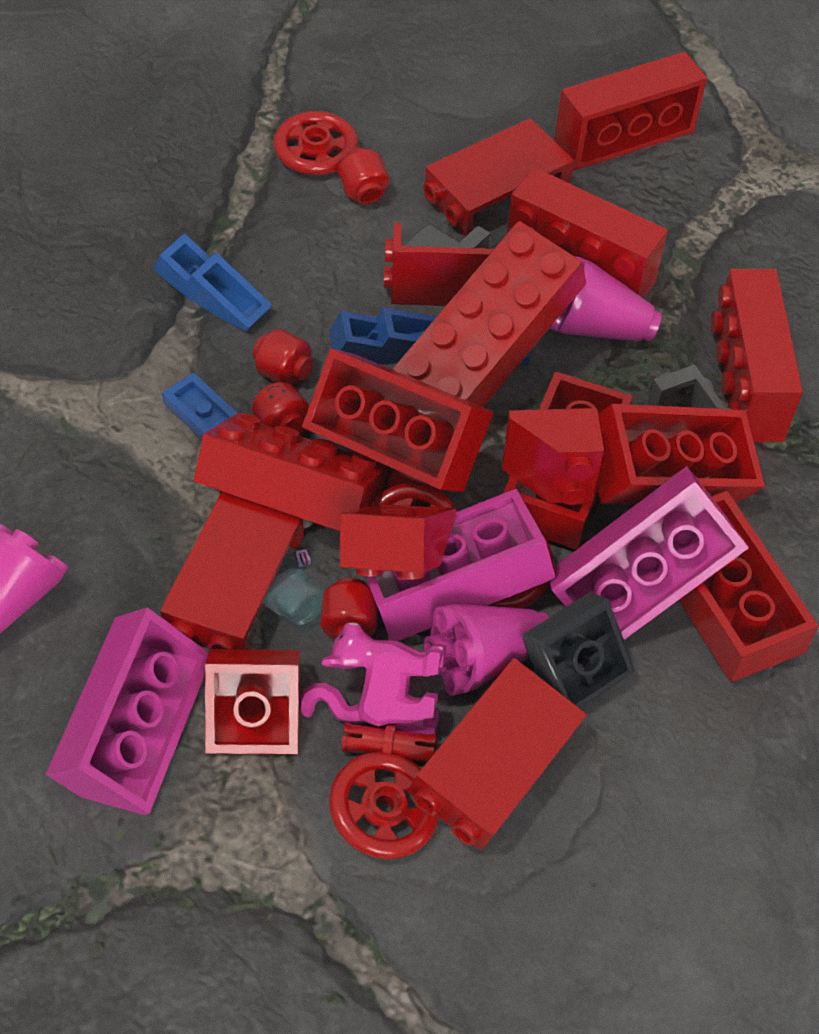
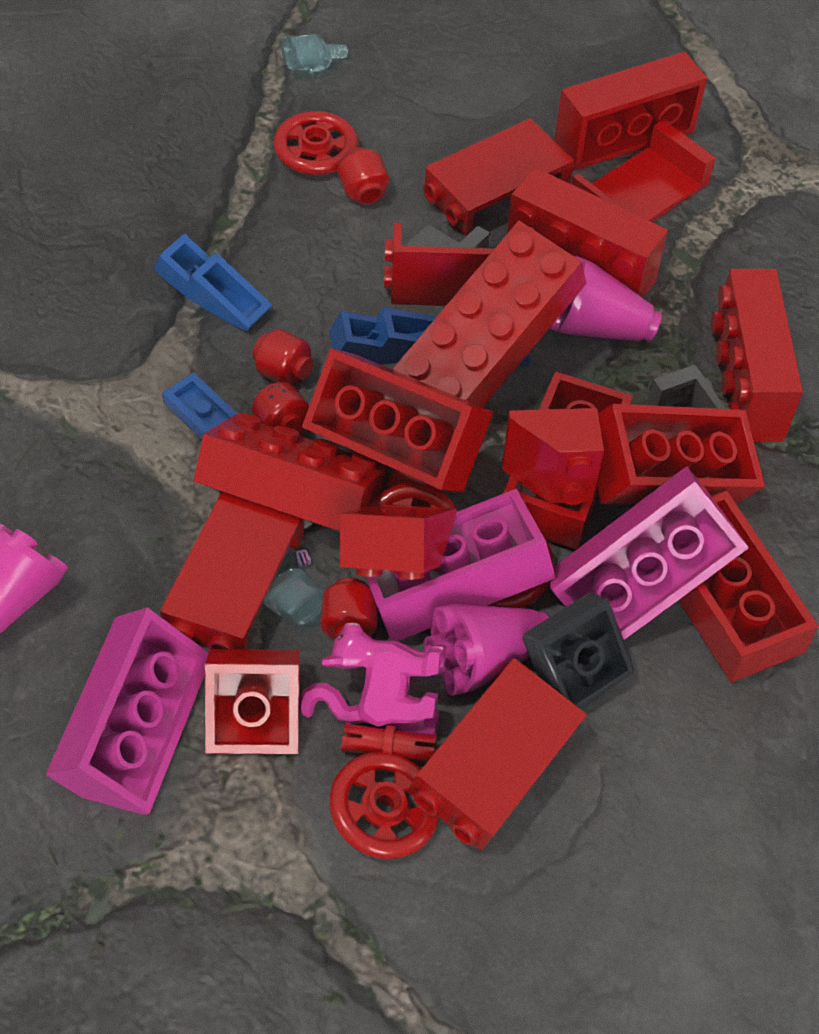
(310, 52): none -> clear light blue piece
(657, 176): none -> red panel

